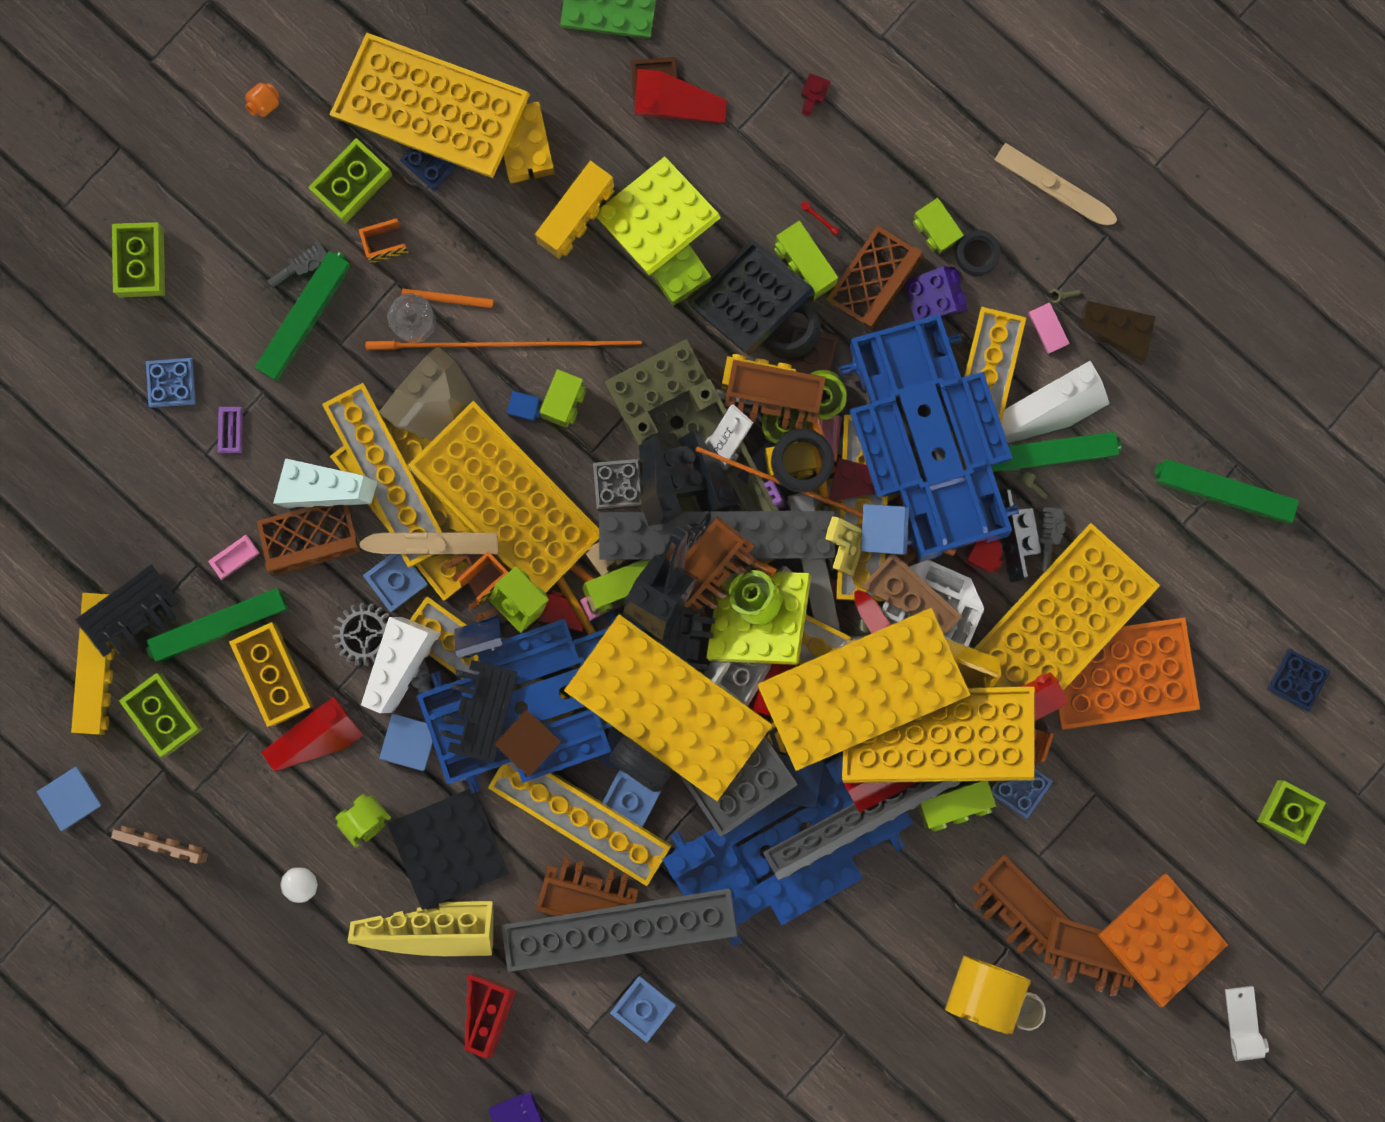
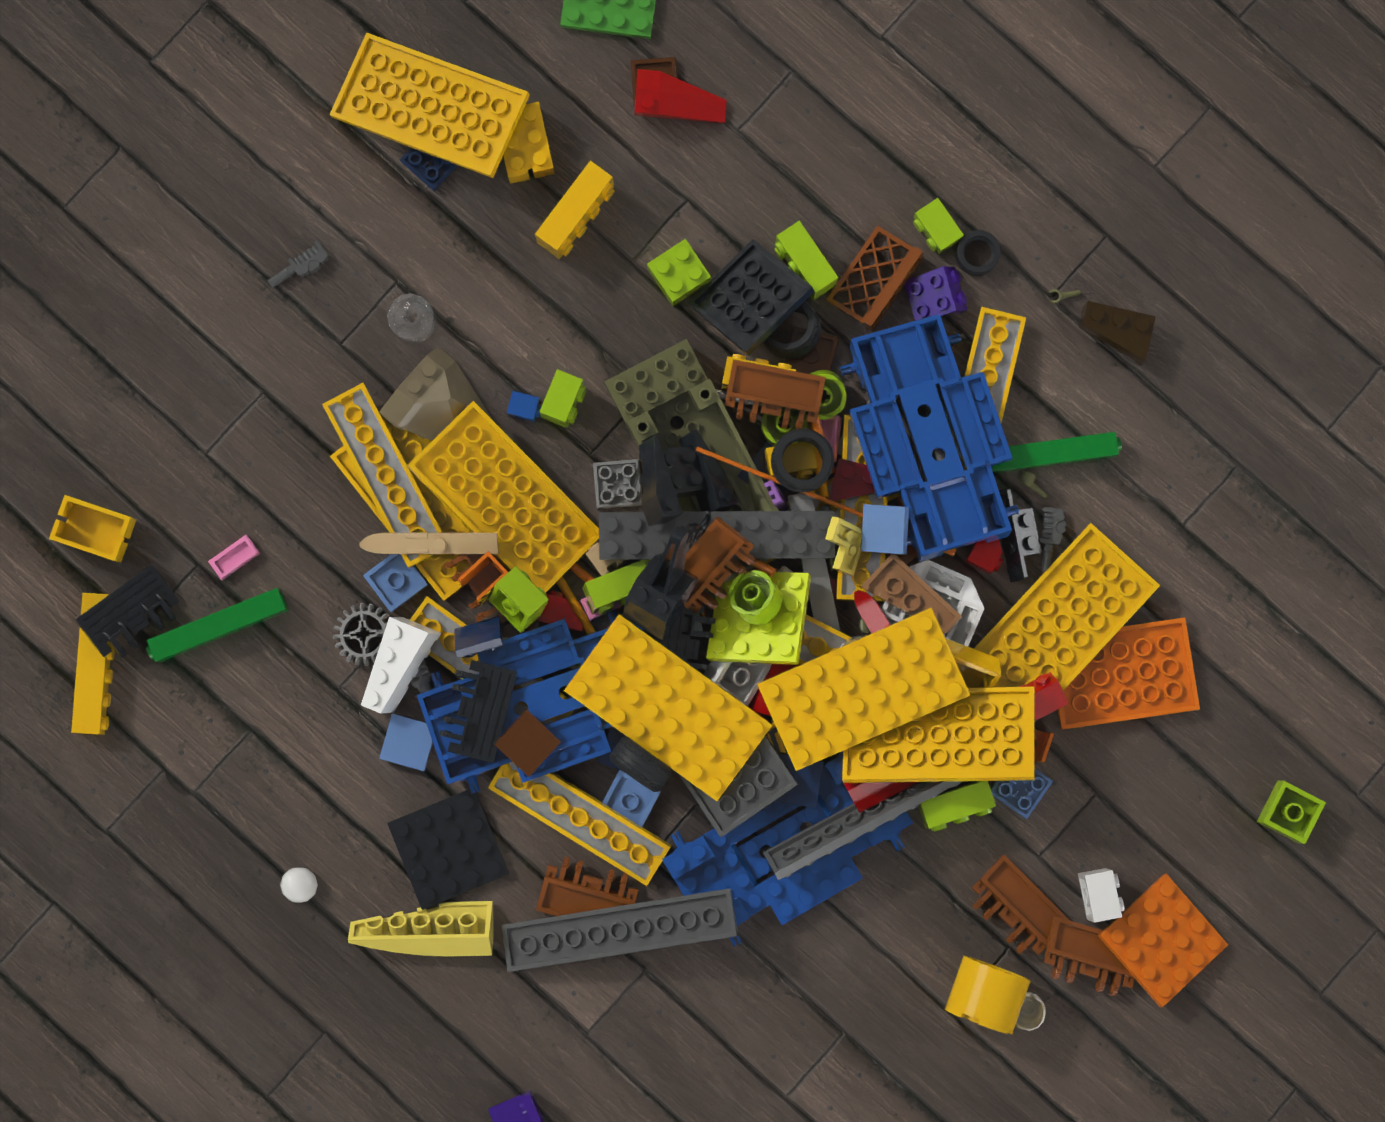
(69, 798): medium blue tile -> none
(93, 529): none -> yellow piece
(128, 835): medium nougat wing -> none
(138, 259): lime brick -> none
(161, 715): lime brick -> none
(170, 382): medium blue tile -> none
(239, 430): medium lavender tile -> none
(261, 99): orange head -> none
(271, 674): yellow brick -> none
(303, 315): green brick -> none
(307, 556): dark orange fence -> none
(316, 485): light aqua wedge -> none
(319, 734): red wedge -> none
(350, 181): lime brick -> none
(362, 820): lime brick -> none
(379, 229): orange piece -> none
(393, 345): orange piece -> none
(451, 298): orange bar -> none
(486, 1014): red wedge -> none
(643, 1008): medium blue plate -> none
(657, 215): neon yellow plate -> none
(729, 435): white door -> none
(805, 206): red hinge -> none
(815, 91): dark red plate -> none
(1048, 328): bright pink tile -> none
(1055, 186): tan piece -> none
(1056, 405): white wedge -> none
(1101, 895): none -> white brick
(1226, 491): green brick -> none
(1243, 1024): white door -> none
(1298, 680): dark blue tile -> none

